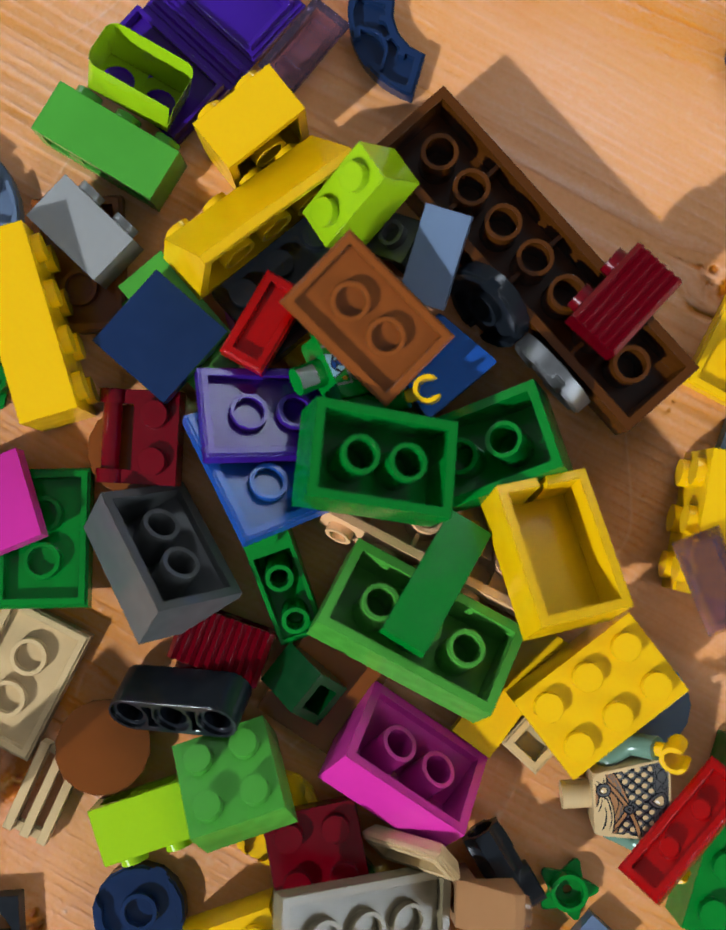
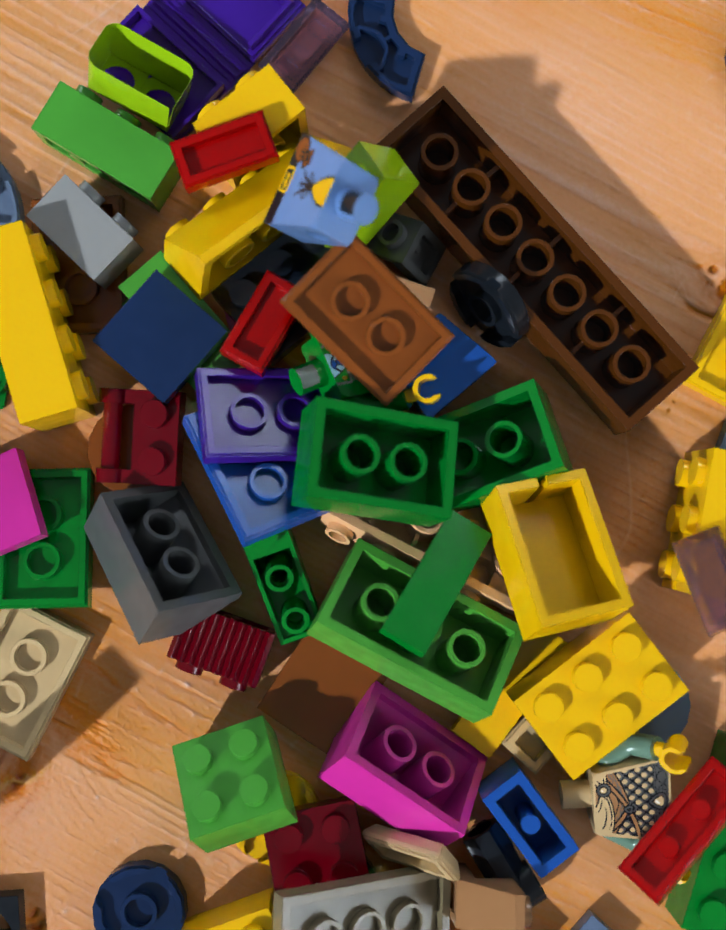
(28, 826): tan tile -> none
(98, 751): dark orange tile -> none
(140, 822): lime brick -> none
(181, 700): black beam -> none
(224, 152): none -> red tile
(303, 684): dark green brick -> none
(323, 196): none -> medium blue torso
(436, 255): sand blue tile -> none
(527, 818): none -> blue brick
(552, 373): flat silver tile -> none
(576, 898): green plate -> none
(622, 301): dark red brick -> none

